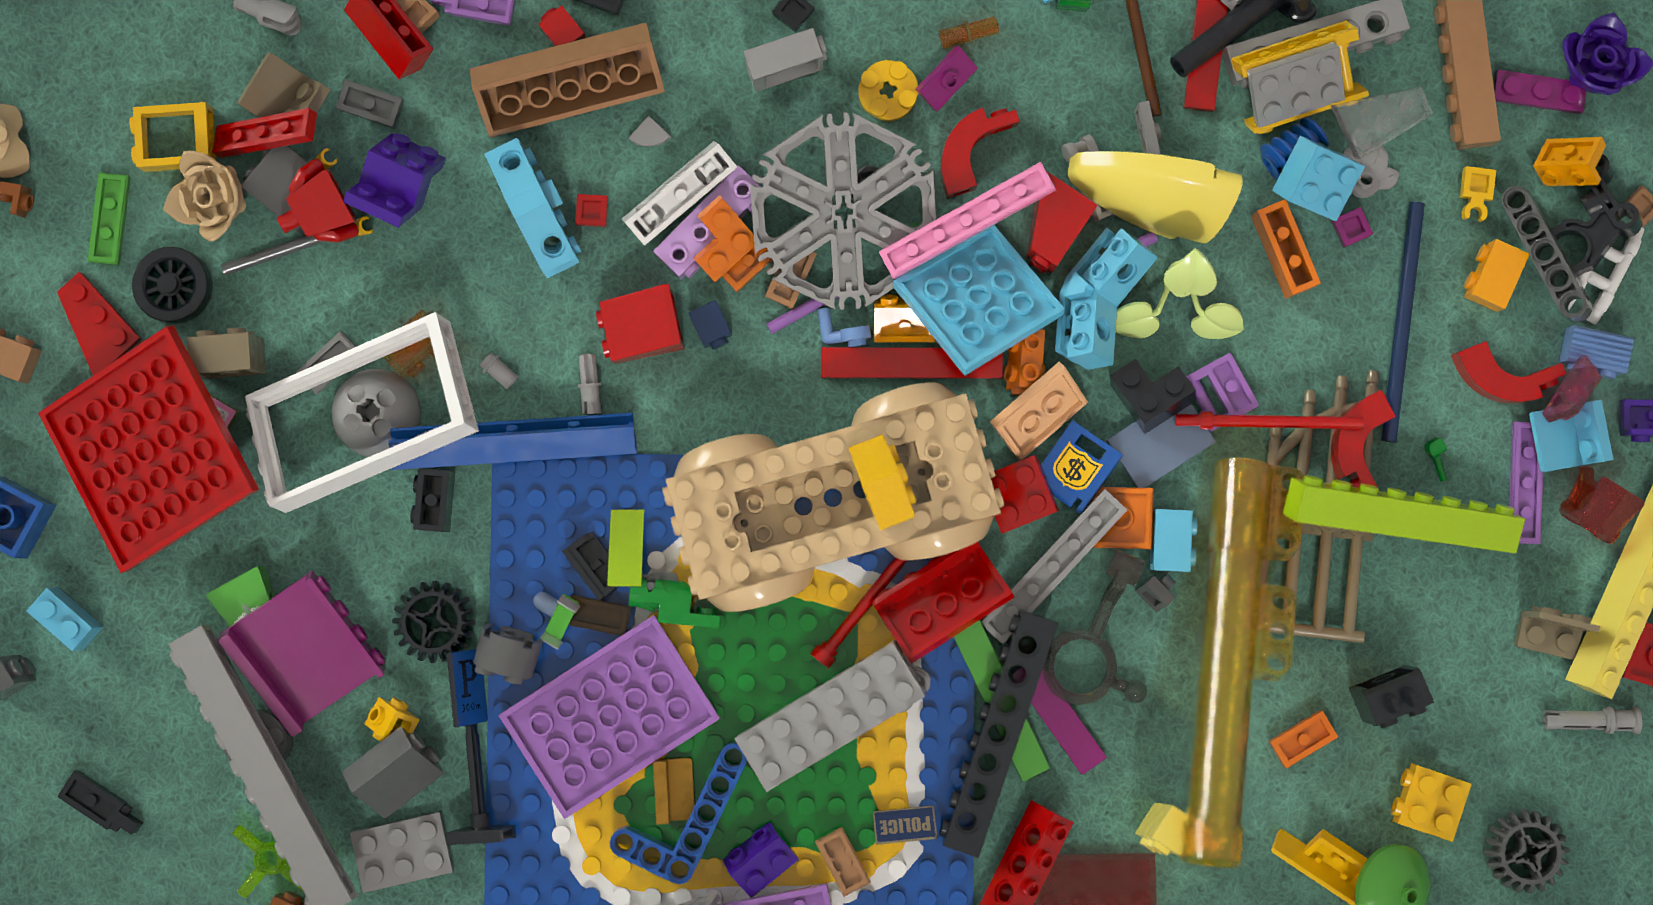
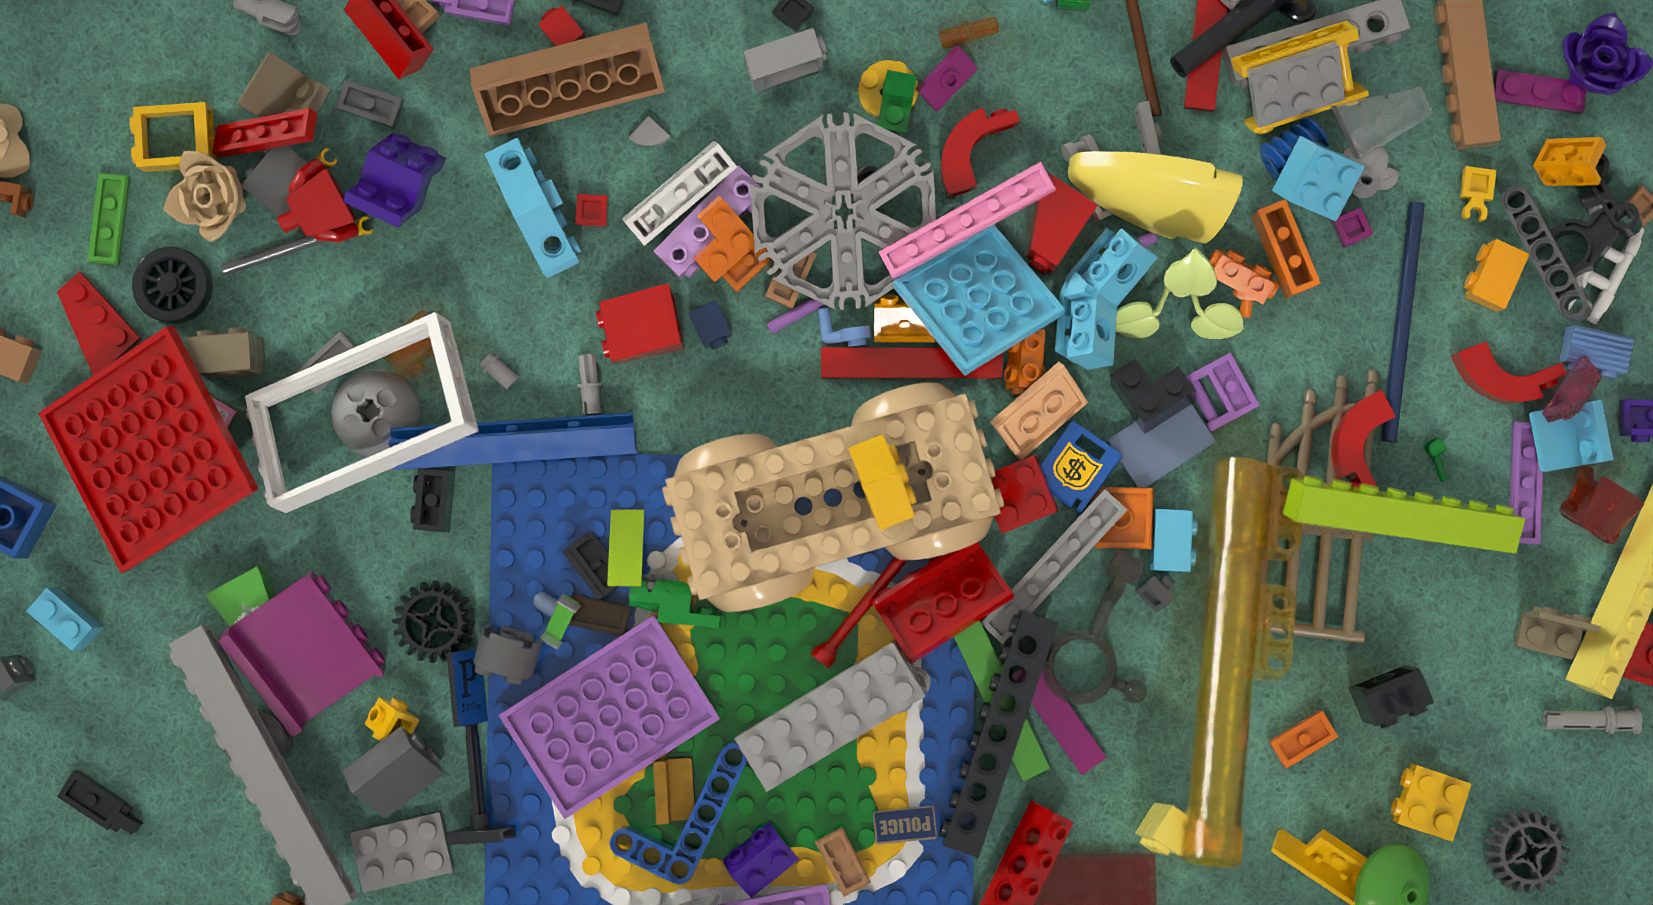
(261, 866): clear neon green bar -> none
(897, 101): none -> green slope
(1207, 421): red bar -> none
(1247, 281): none -> orange brick

